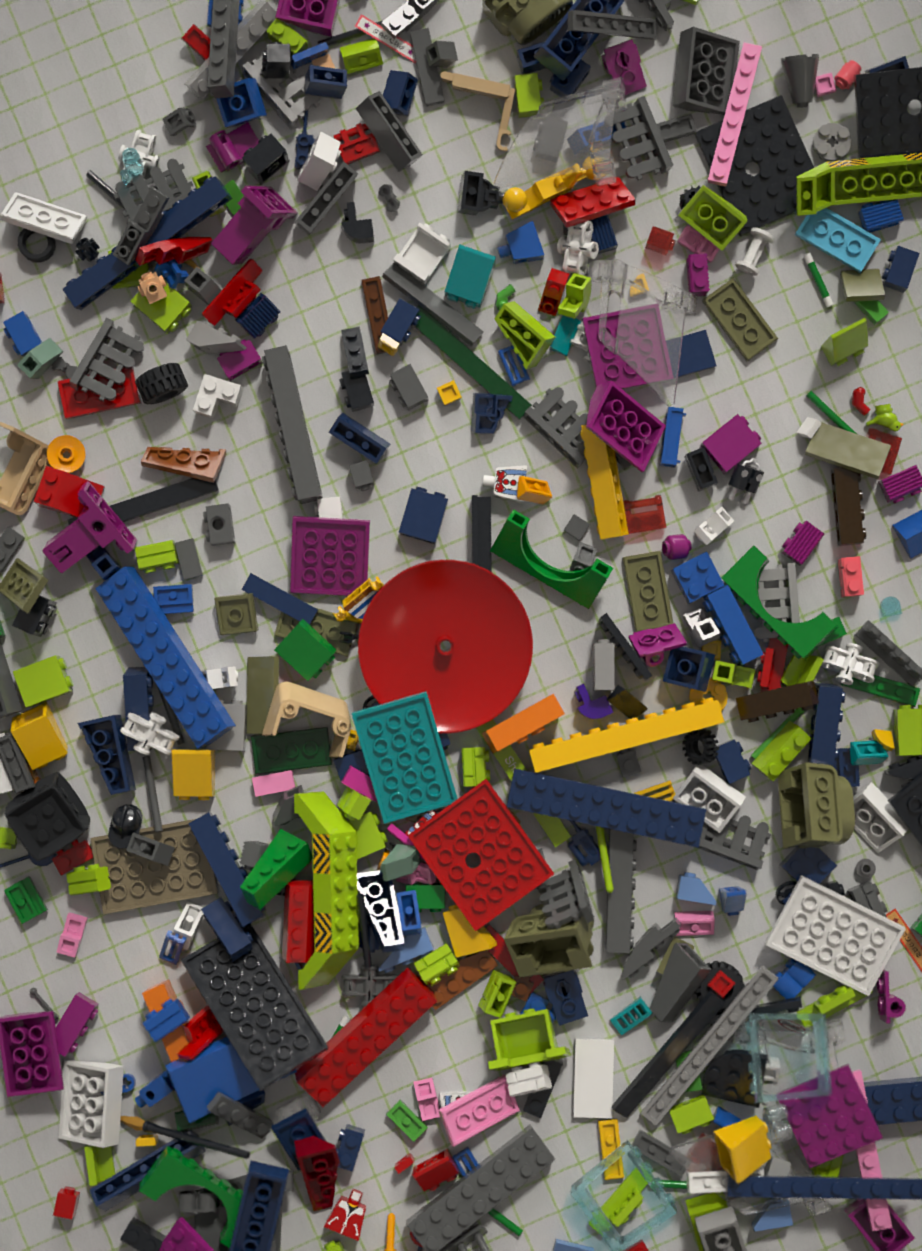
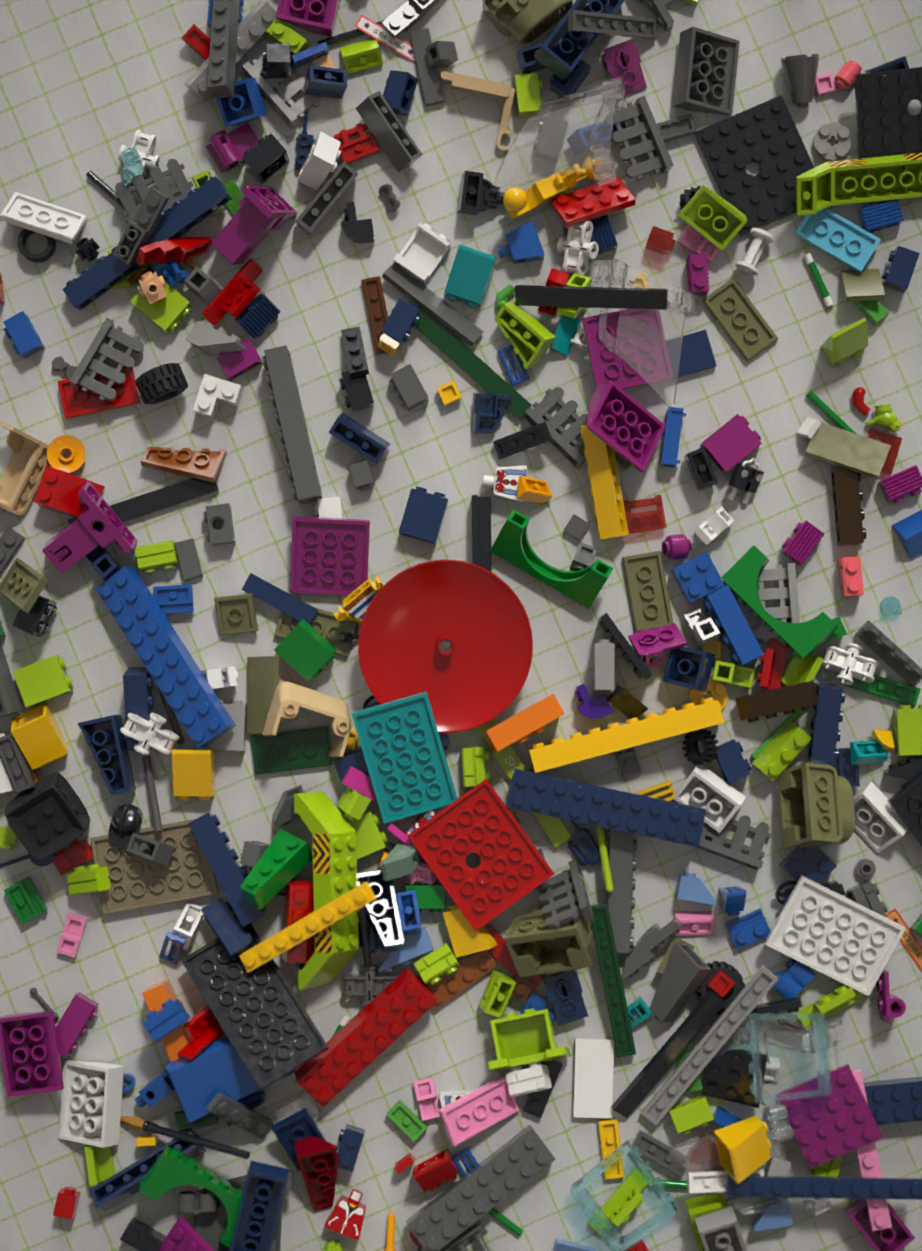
(40, 359): sand green slope -> none
(134, 279): none -> reddish brown tile
(179, 120): dark grey bracket -> none
(273, 783): bright pink slope -> none
(307, 927): none -> yellow plate
(522, 440): none -> black plate
(591, 297): none -> black tile
(612, 981): none -> dark green tile
(734, 114): bright pink plate -> none
(748, 928): none -> blue plate

